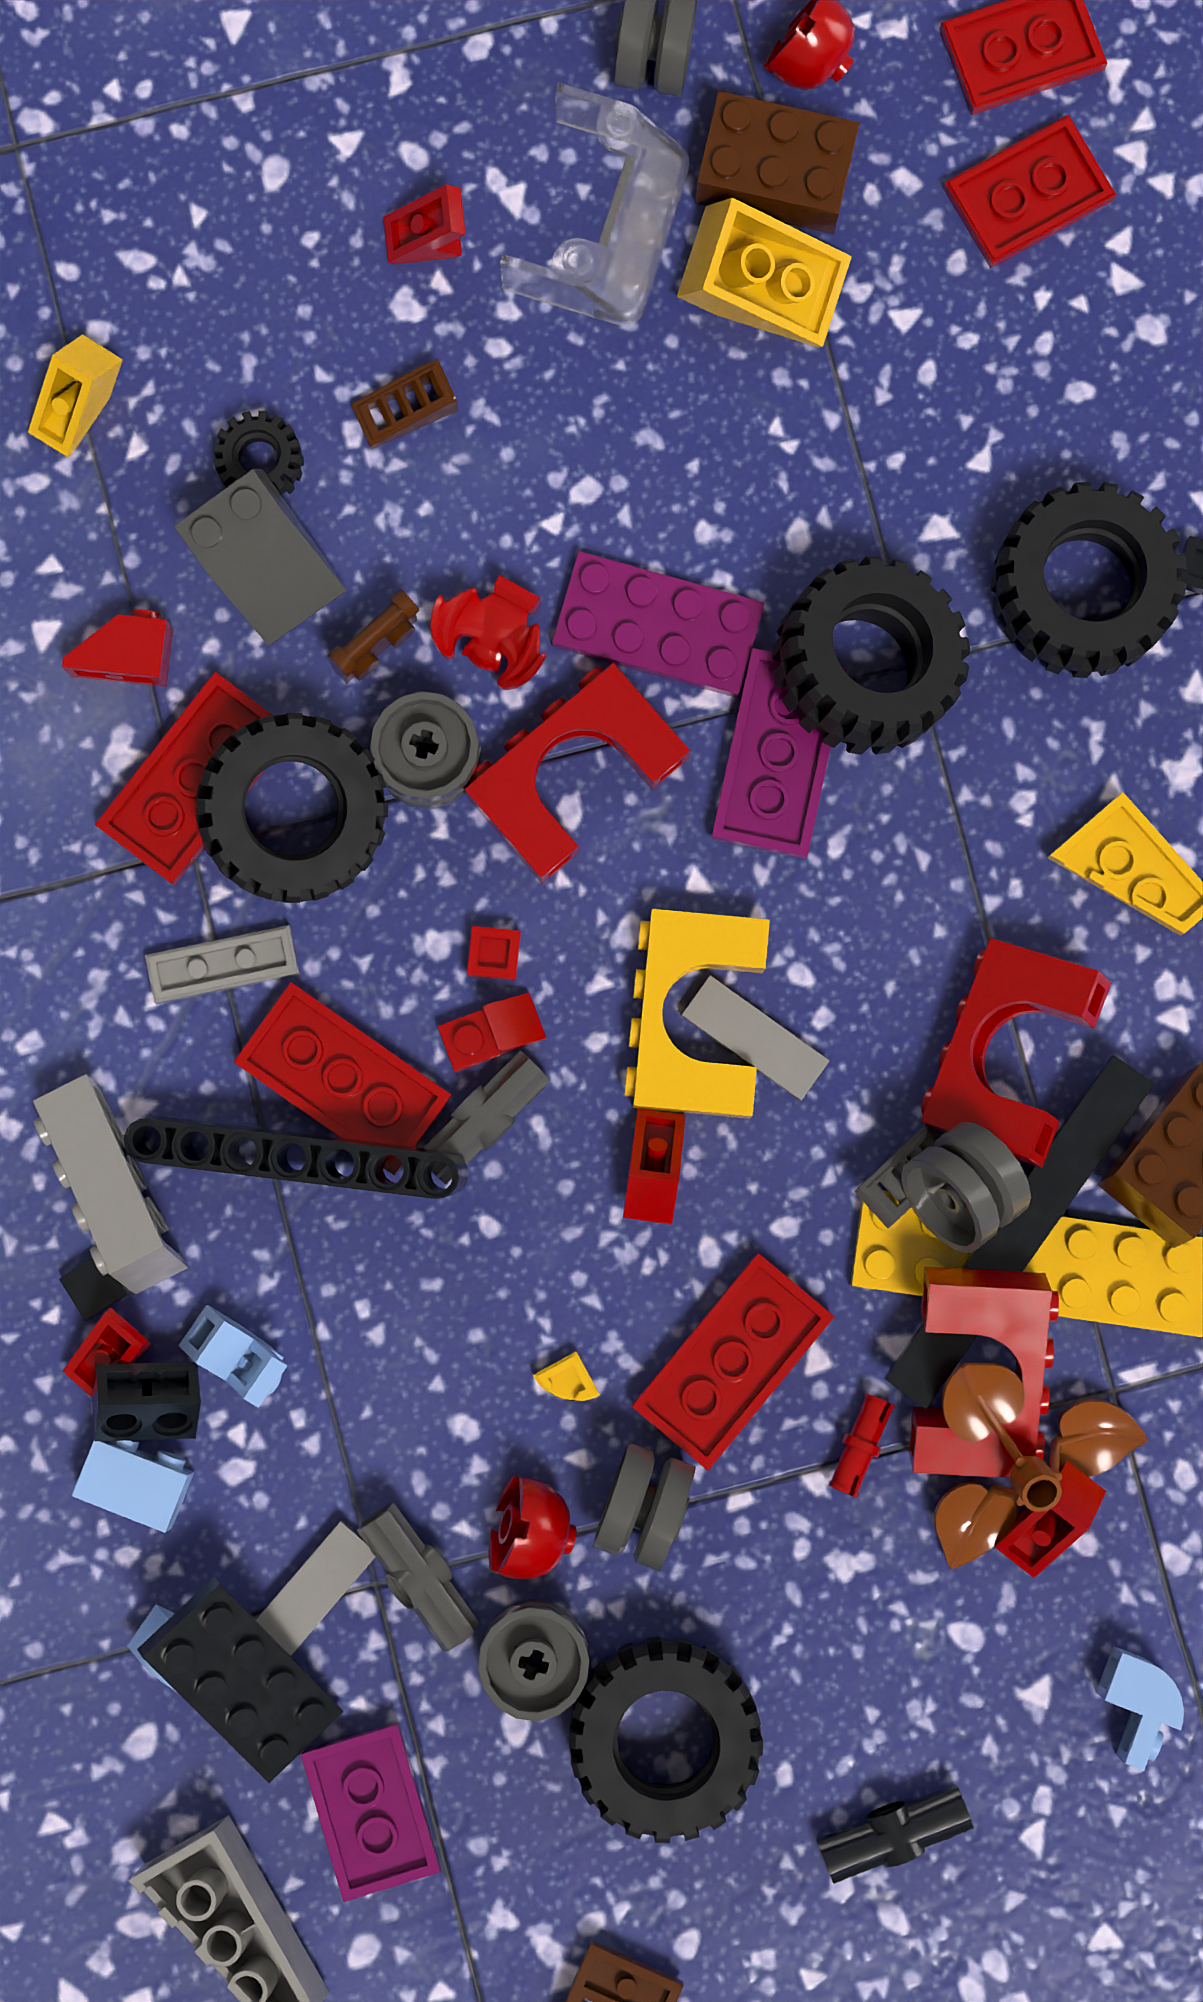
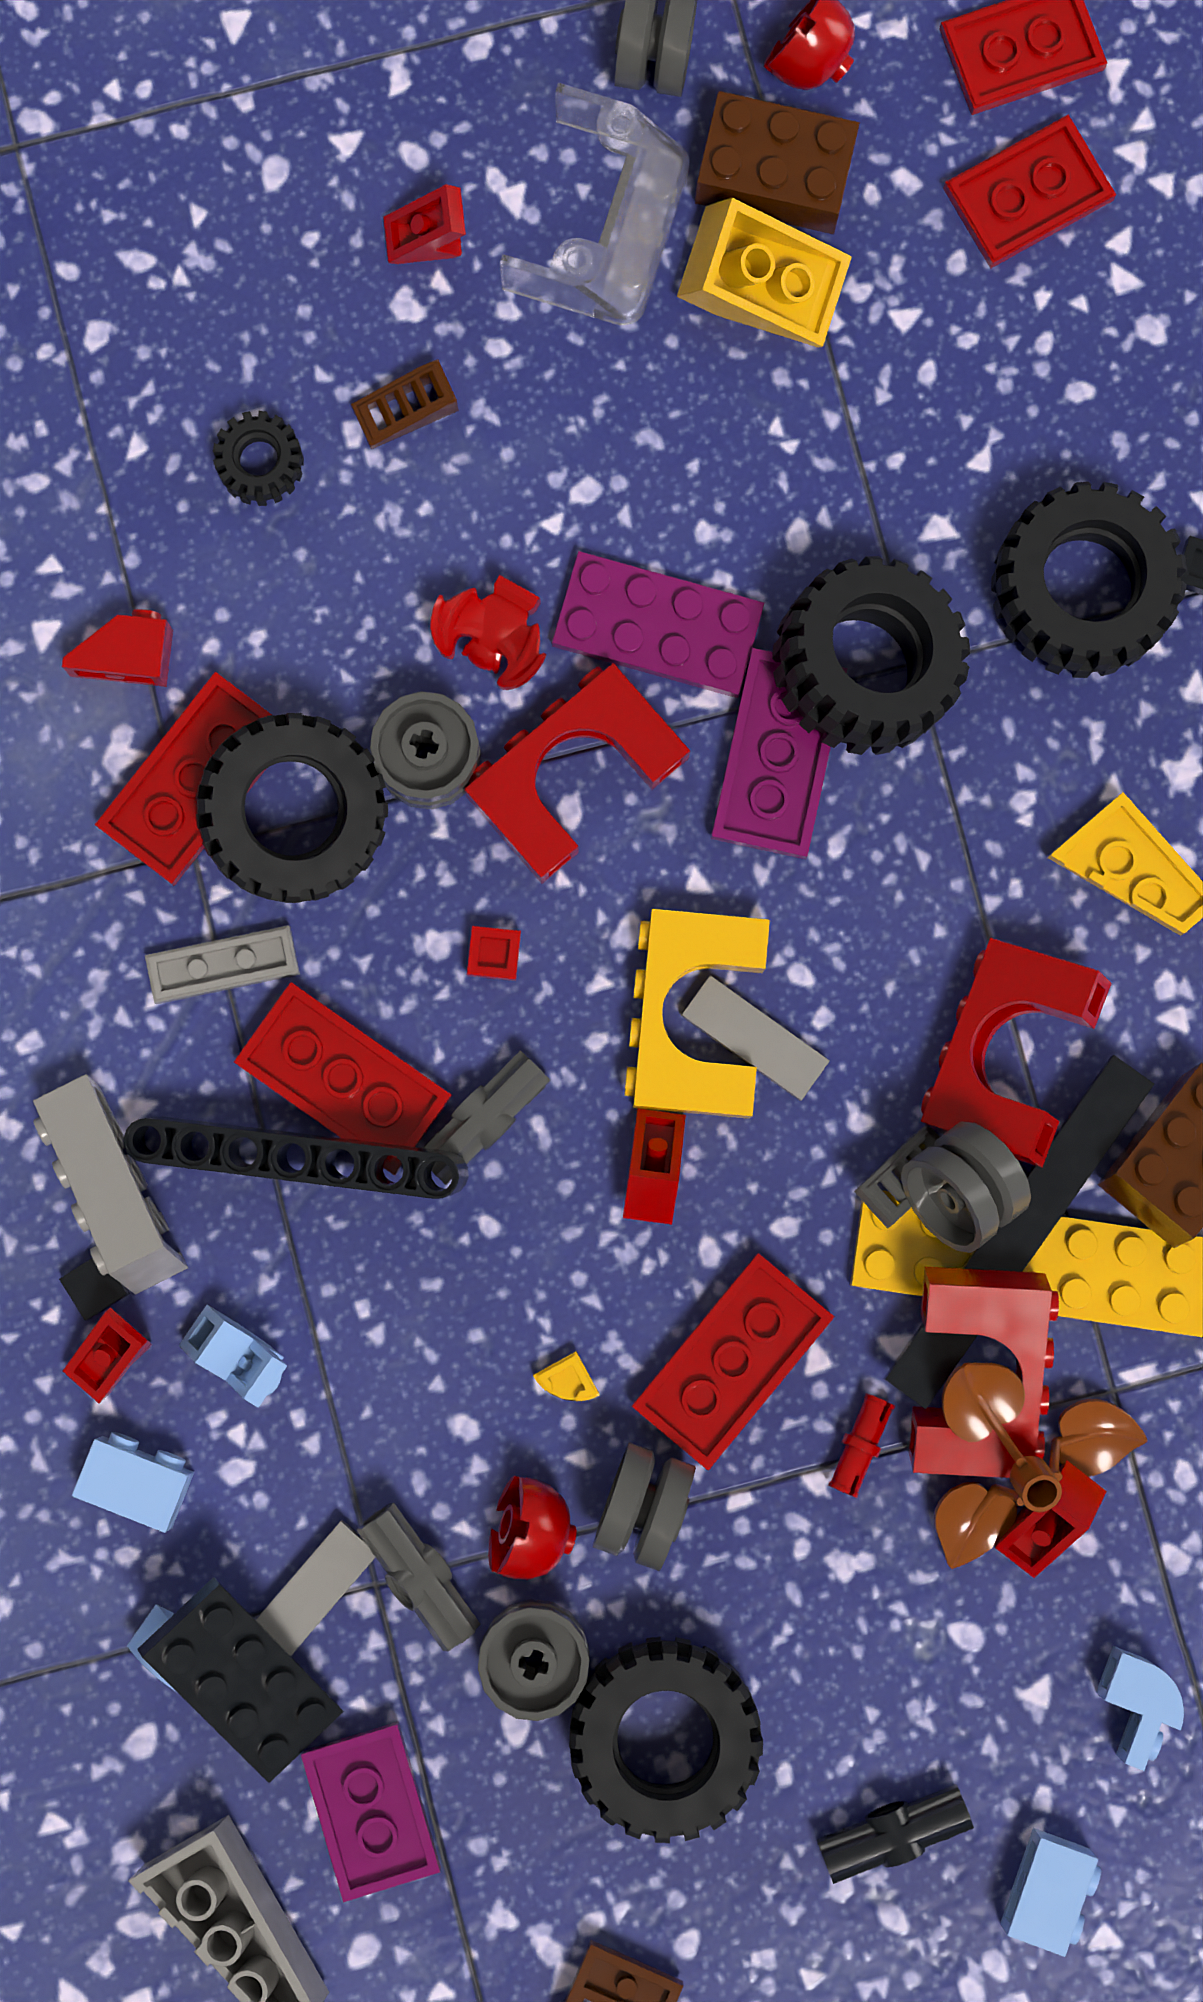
(73, 393): yellow slope -> none
(146, 1401): black brick -> none
(261, 556): dark grey slope -> none
(391, 627): reddish brown plate -> none
(492, 1032): red slope -> none
(1051, 1893): none -> light blue brick

